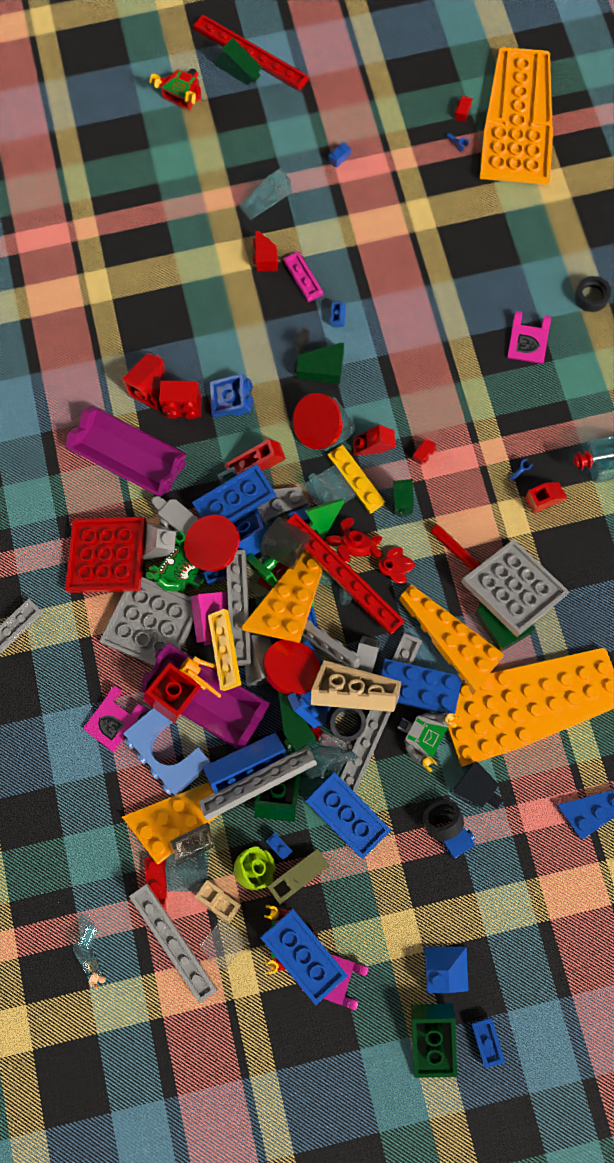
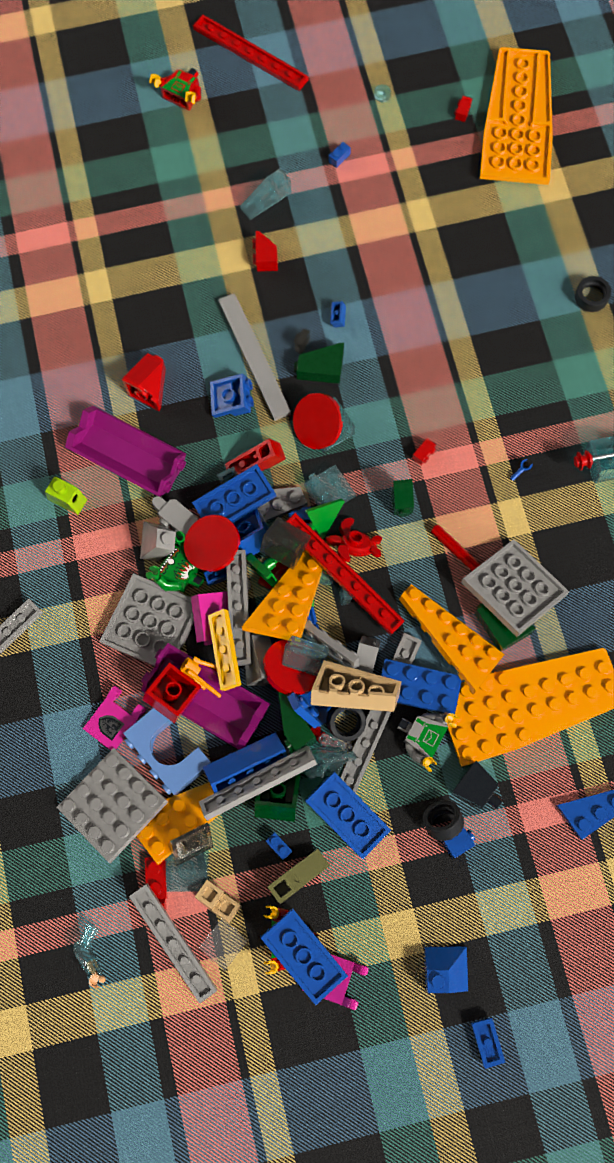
(63, 494): none -> lime torso
(106, 555): red plate -> none
(112, 805): none -> light grey plate
(180, 399): red brick -> none
(238, 62): dark green slope -> none
(254, 357): none -> light grey tile
(254, 868): lime cylinder -> none
(303, 276): dark pink tile -> none
(304, 655): none -> clear light blue panel
(356, 479): yellow plate -> none
(374, 441): red slope -> none
(382, 93): none -> clear light blue tile
(398, 563): red plate -> none
(434, 1040): dark green slope -> none
(464, 141): blue hand -> none
(528, 342): dark pink flag -> none
(545, 496): red slope -> none

